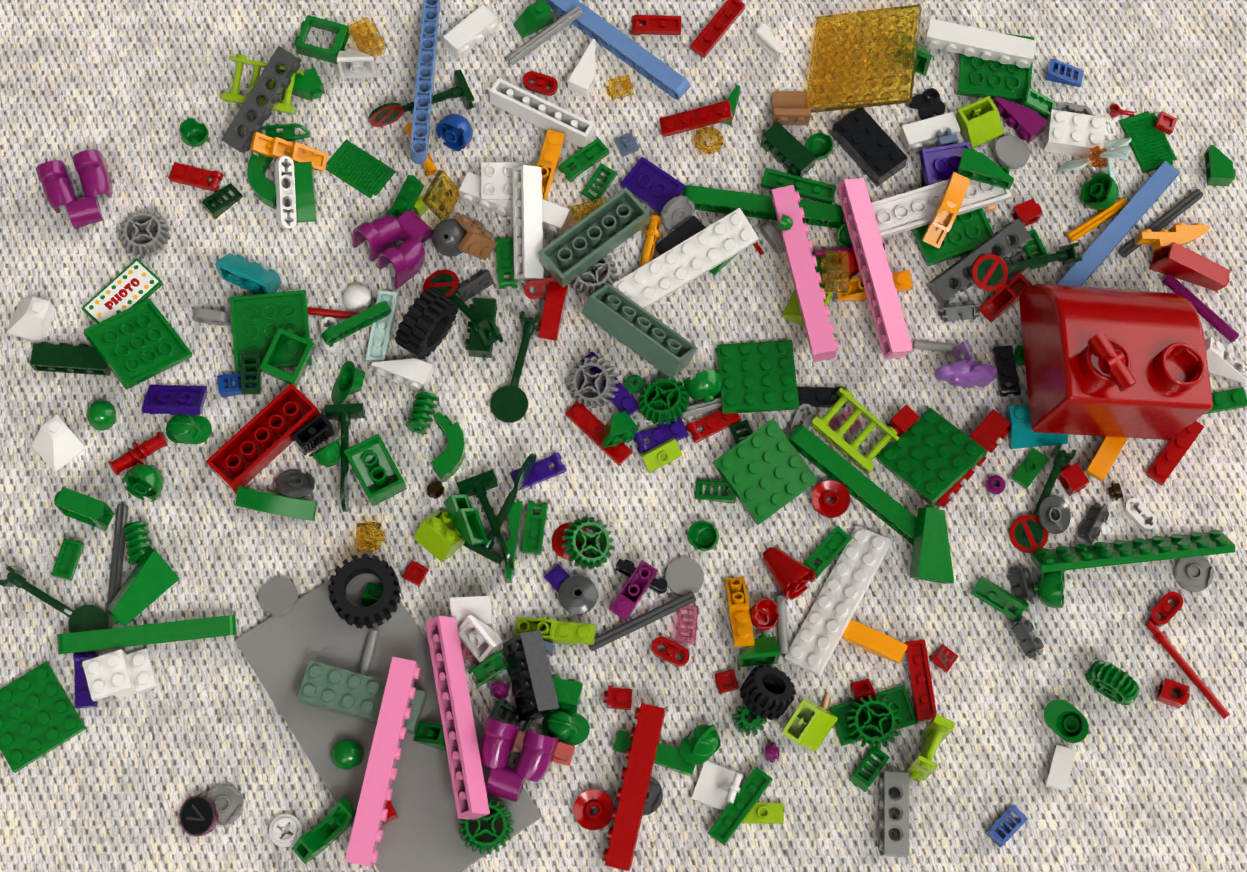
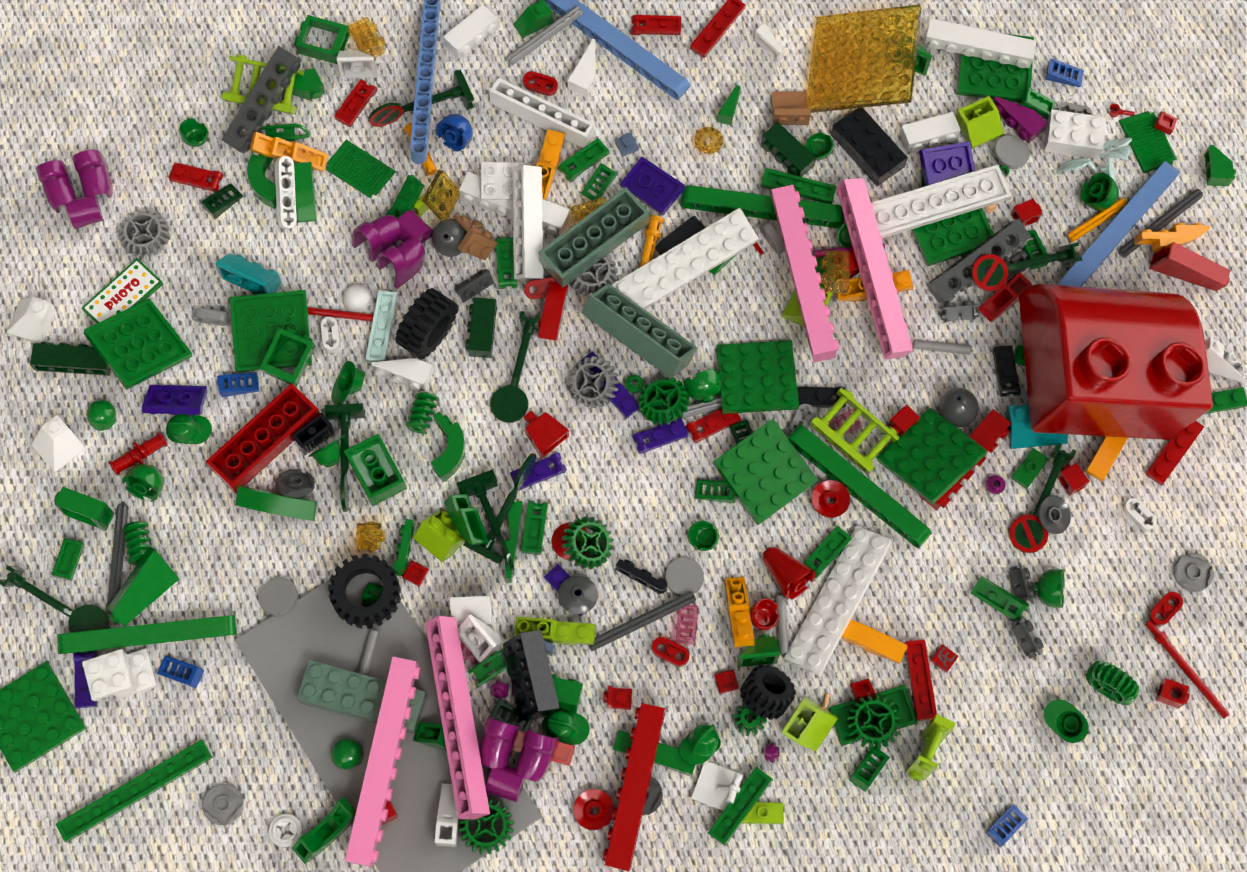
(134, 791): none -> green plate
(192, 676): none -> blue slope
(198, 815): black tile -> none
(258, 374): dark green slope -> none
(355, 103): none -> red plate
(356, 323): green beam -> none
(403, 548): none -> green plate
(435, 489): dark brown plate -> none
(447, 284): dark green piece -> none
(447, 819): none -> white slope
(544, 432): none -> red torso
(594, 428): red plate -> none
(619, 430): green slope -> none
(623, 81): clear yellow brick -> none
(633, 590): magenta slope -> none
(661, 455): lime plate -> none
(676, 212): light grey tile -> none
(696, 118): red plate -> none
(785, 223): green hinge -> none
(899, 782): light grey brick -> none
(926, 106): black plate -> none
(931, 547): green slope -> none
(945, 140): sand blue tile -> none
(947, 210): light orange slope -> none
(959, 407): none -> dark grey piece
(967, 371): medium lavender piece -> none
(980, 168): green slope -> none
(1061, 768): white slope -> none
(1095, 159): clear orange gear -> none
(1097, 515): dark grey hinge -> none
(1111, 361): red piece -> none
(1115, 491): dark brown plate -> none
(1132, 551): green plate -> none
(1201, 308): magenta axle -> none

